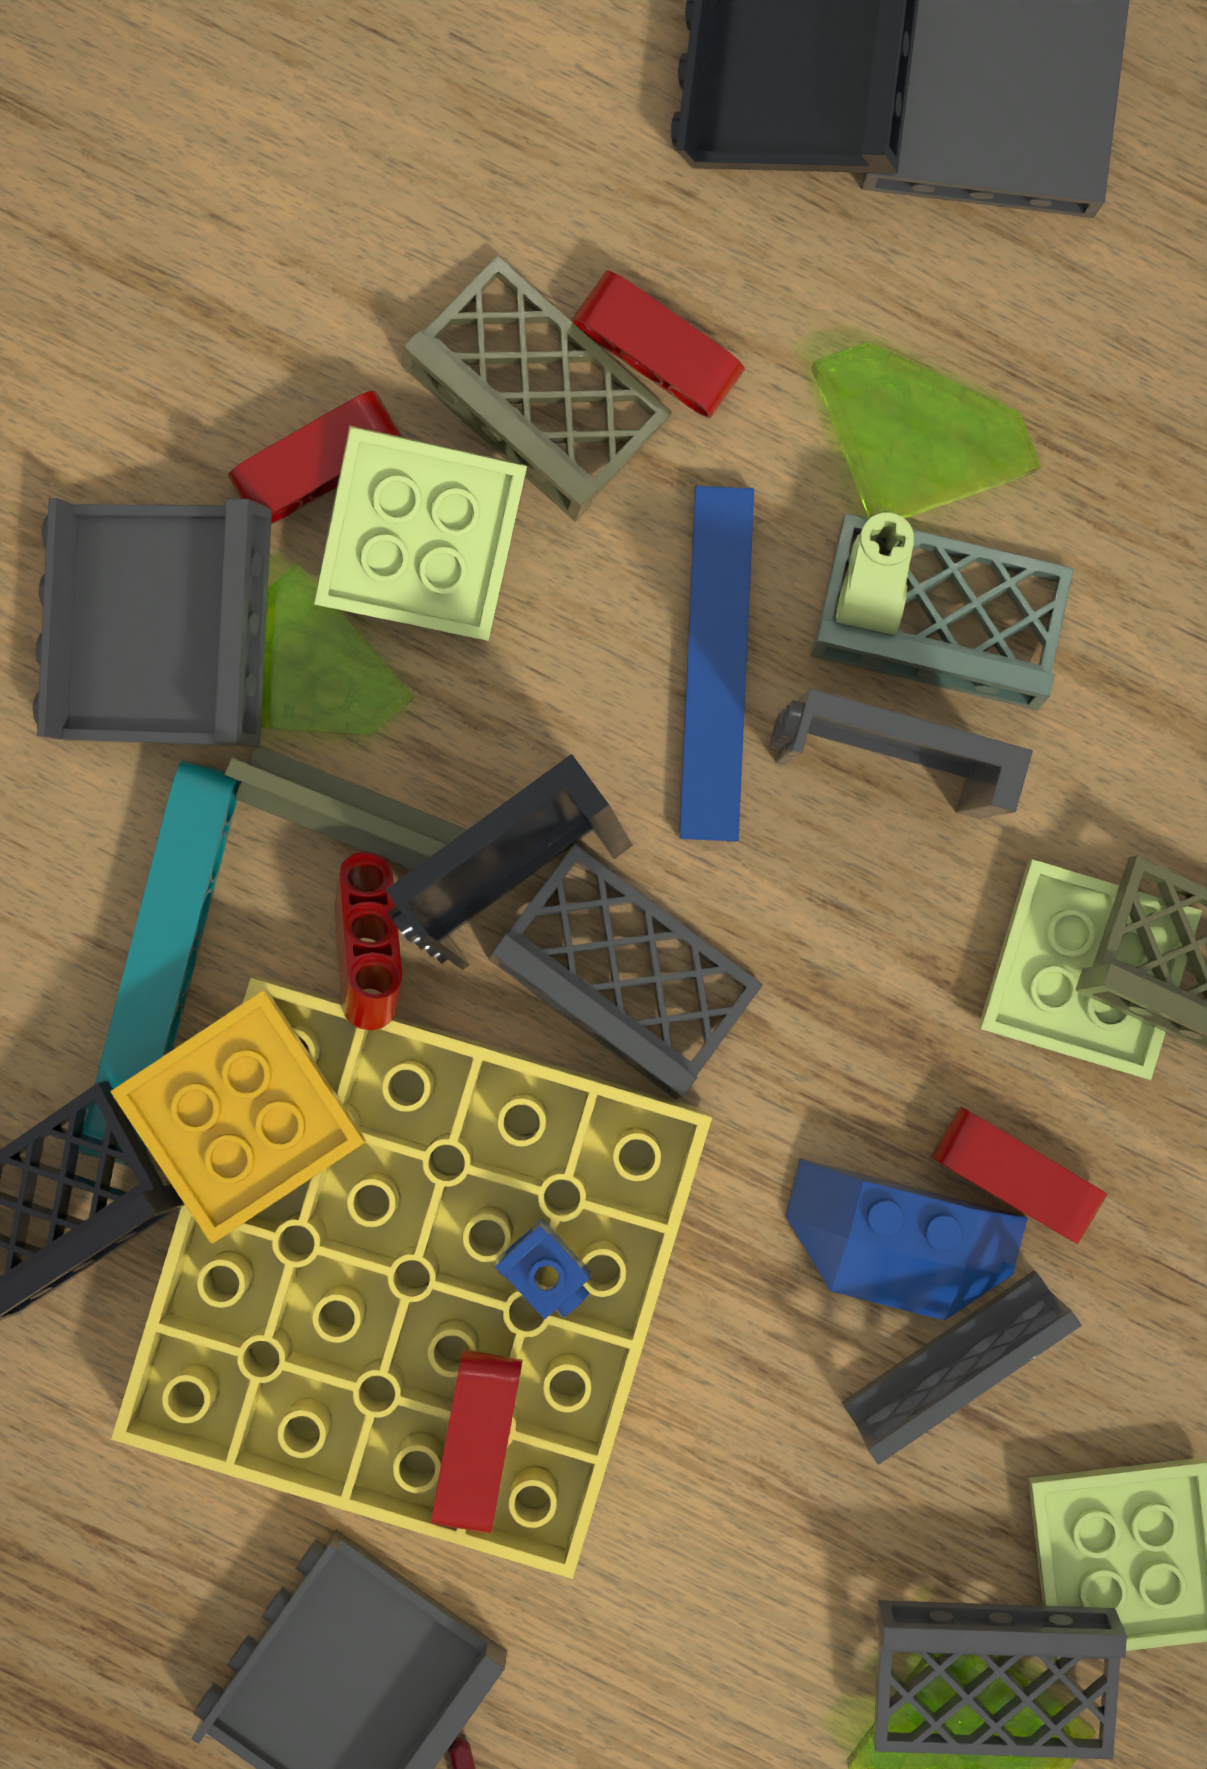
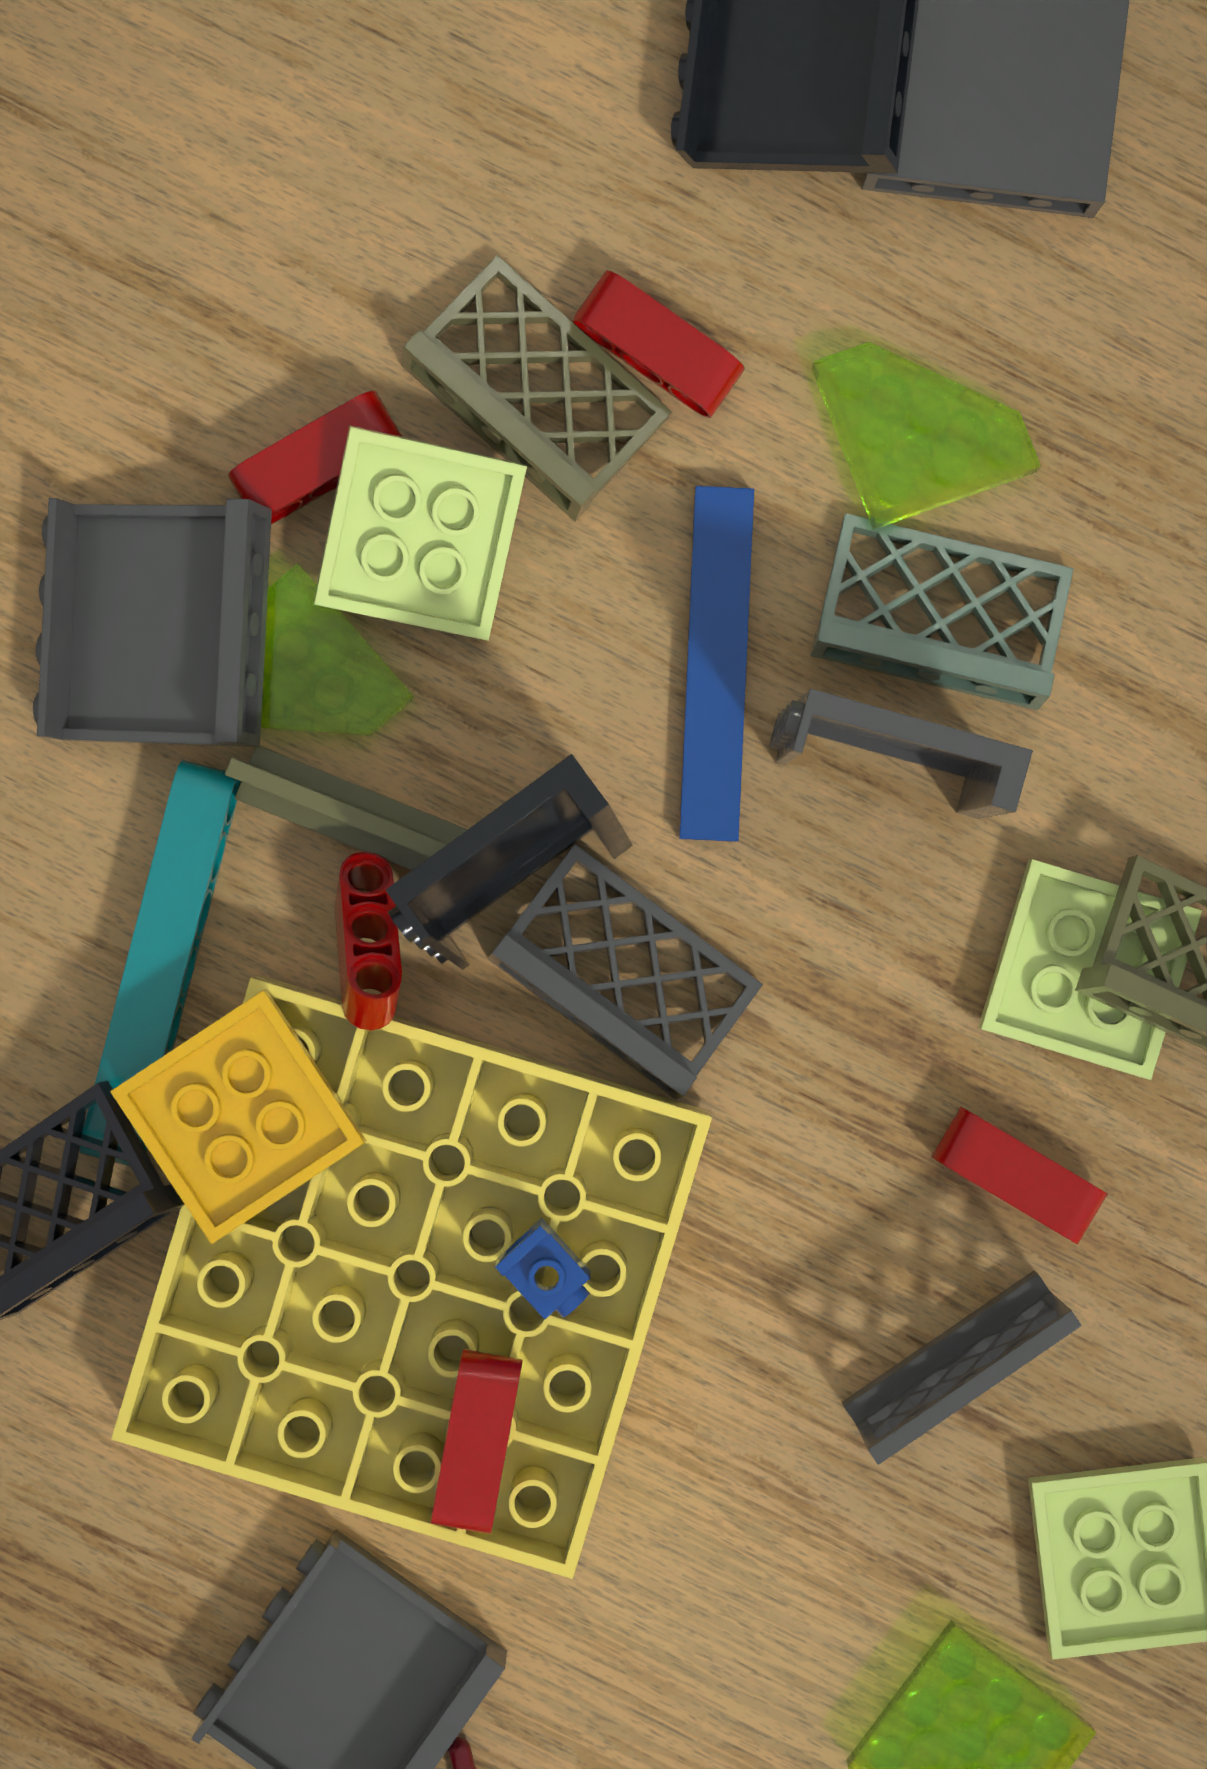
(875, 583): yellowish green piece -> none
(900, 1240): blue wedge -> none
(1007, 1632): dark grey fence -> none

